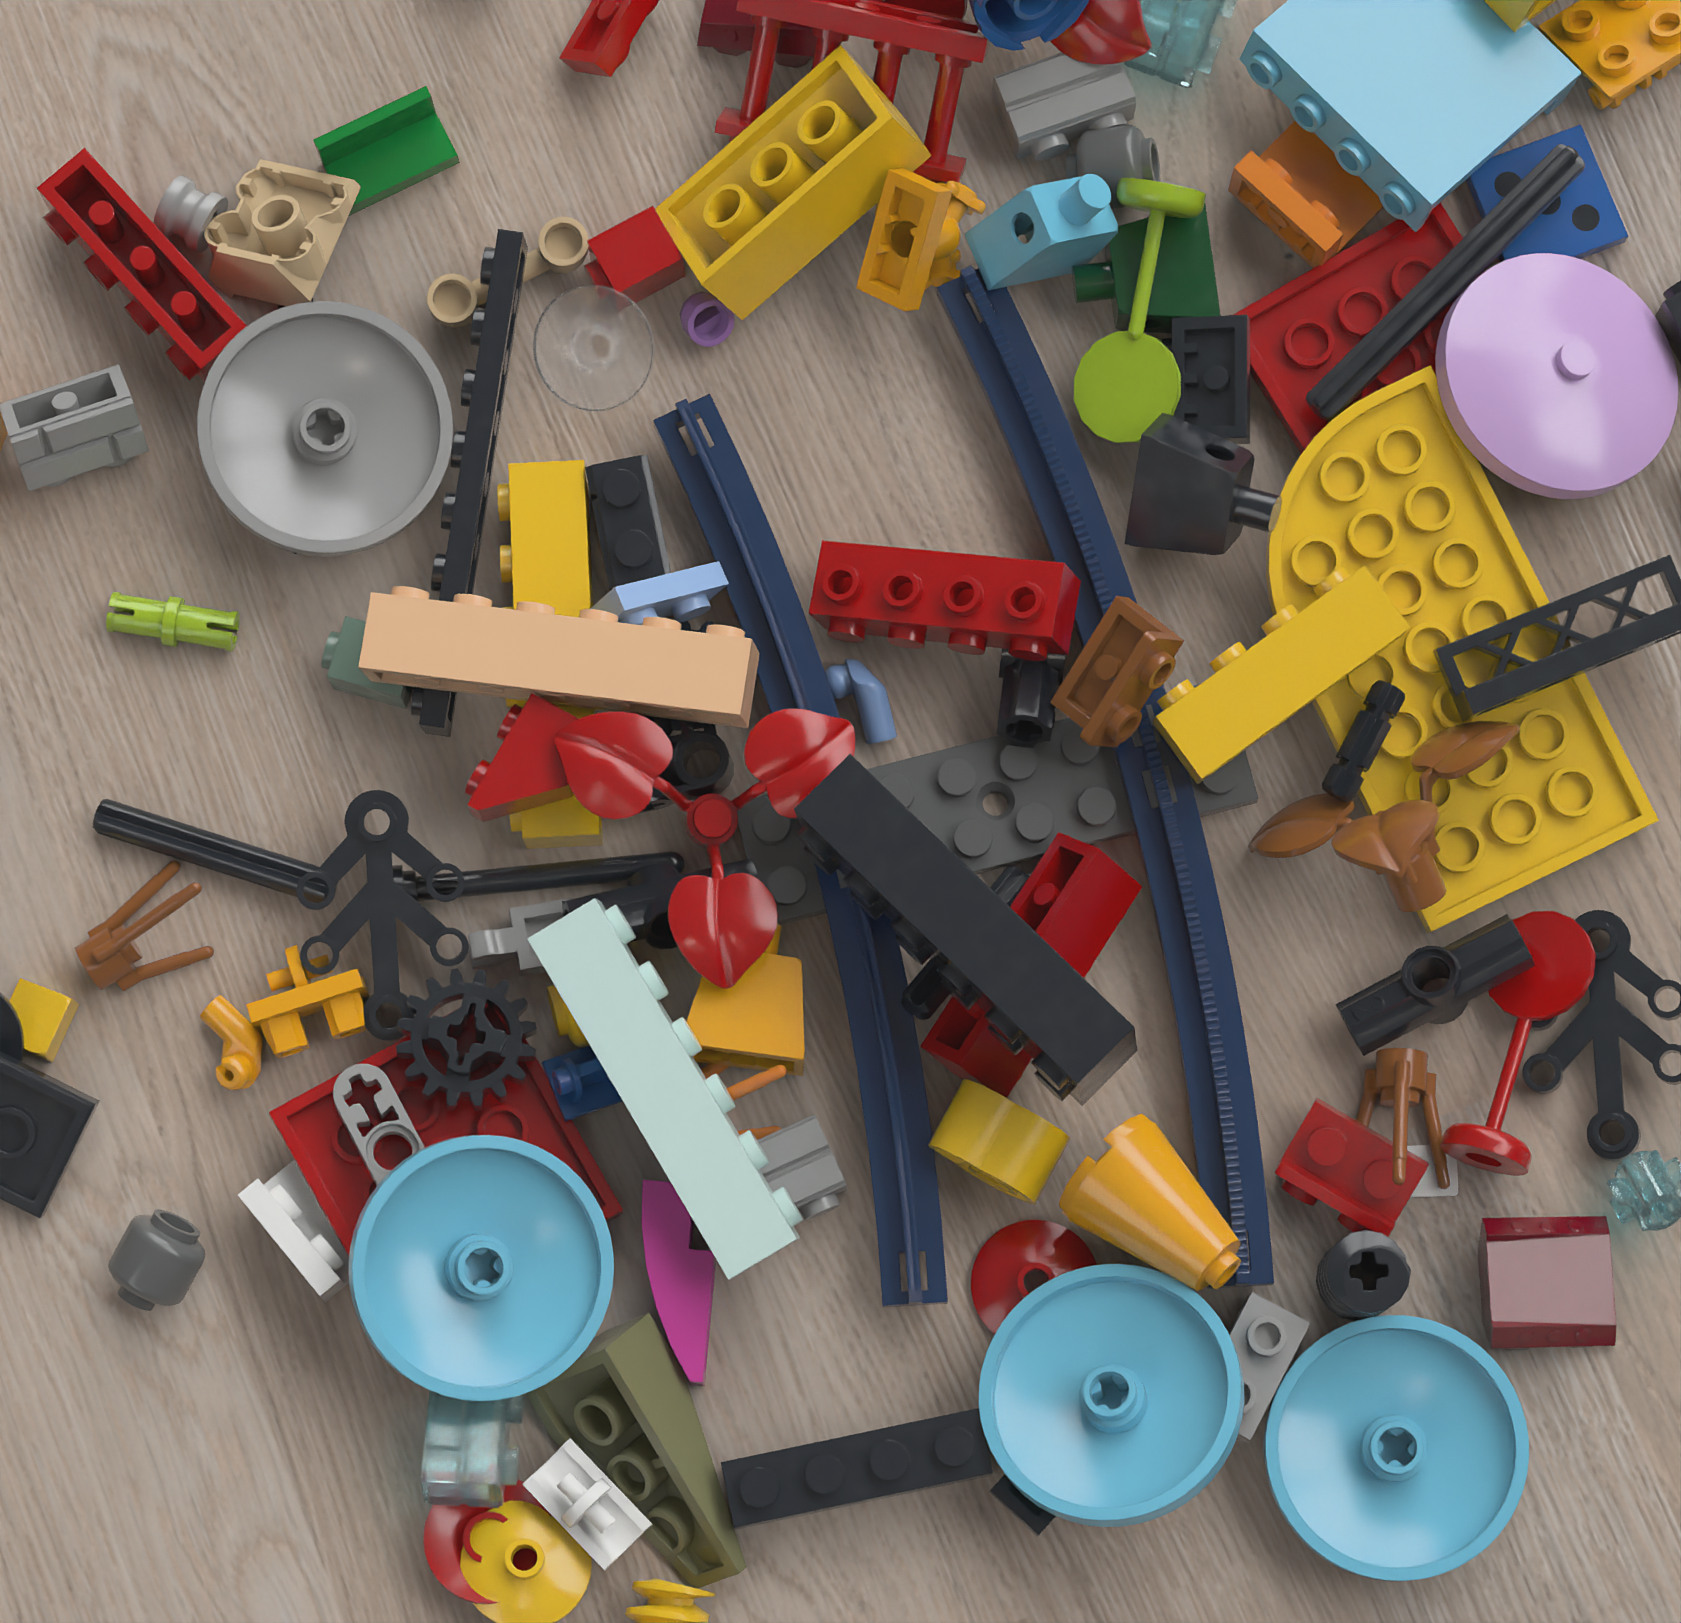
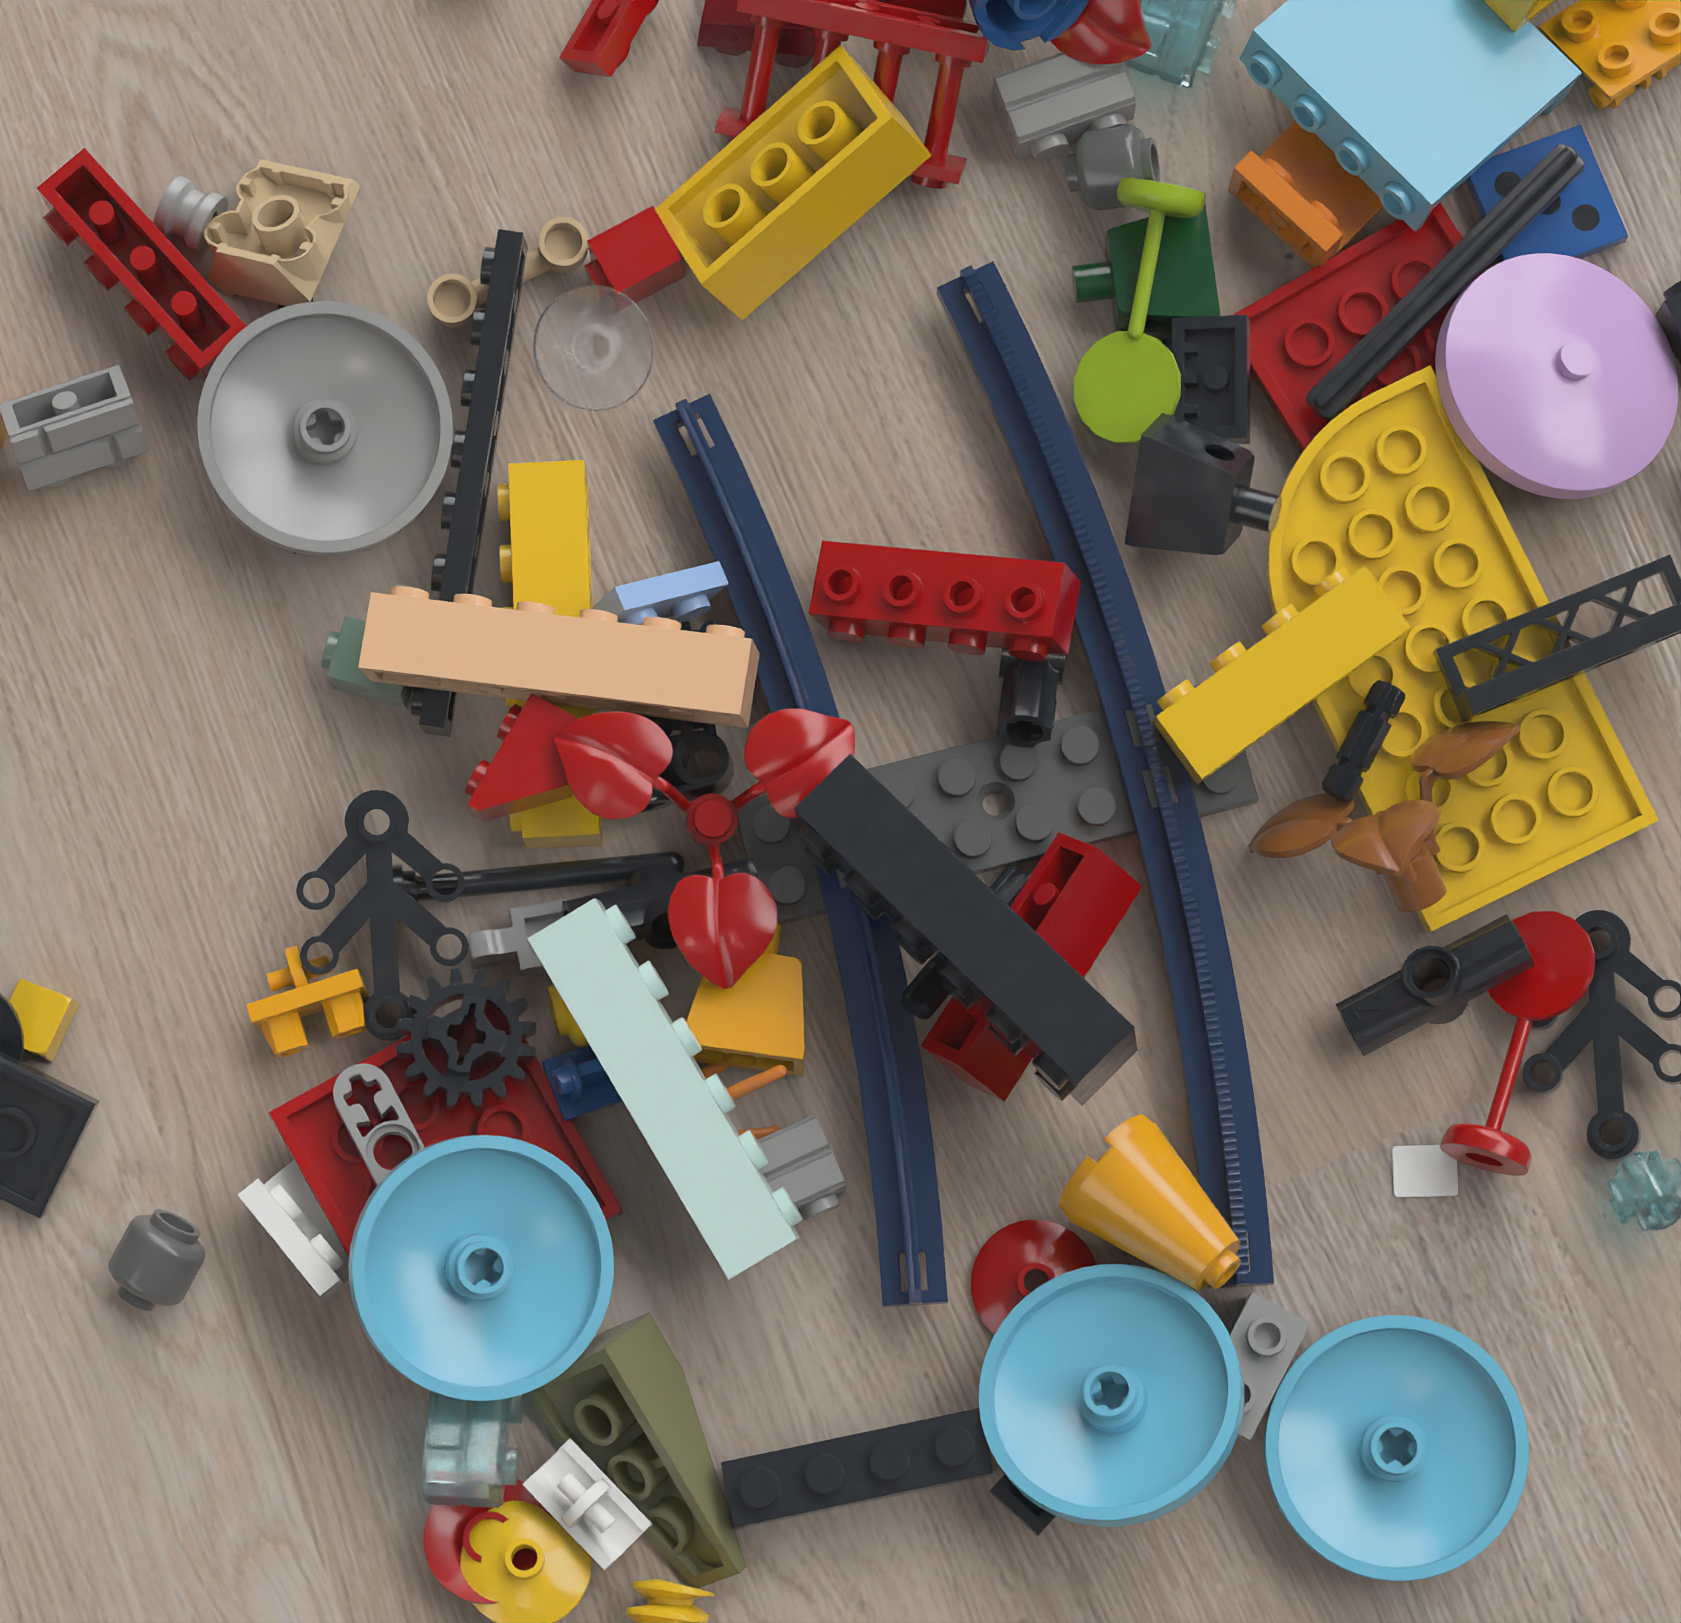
(112, 949): dark orange plant -> none
(173, 621): lime pin -> none
(207, 849): black axle -> none
(241, 1044): light orange arm -> none
(388, 148): green panel -> none
(627, 520): black brick -> none
(678, 1276): dark pink slope -> none
(705, 324): medium lavender hinge -> none
(870, 697): medium blue arm -> none
(915, 238): light orange piece -> none
(999, 1141): yellow piece -> none
(1067, 228): medium azure torso -> none
(1117, 673): dark orange bracket -> none
(1347, 1169): red bracket -> none
(1378, 1257): black piece -> none
(1401, 1081): dark orange plant -> none
(1547, 1282): slope -> none

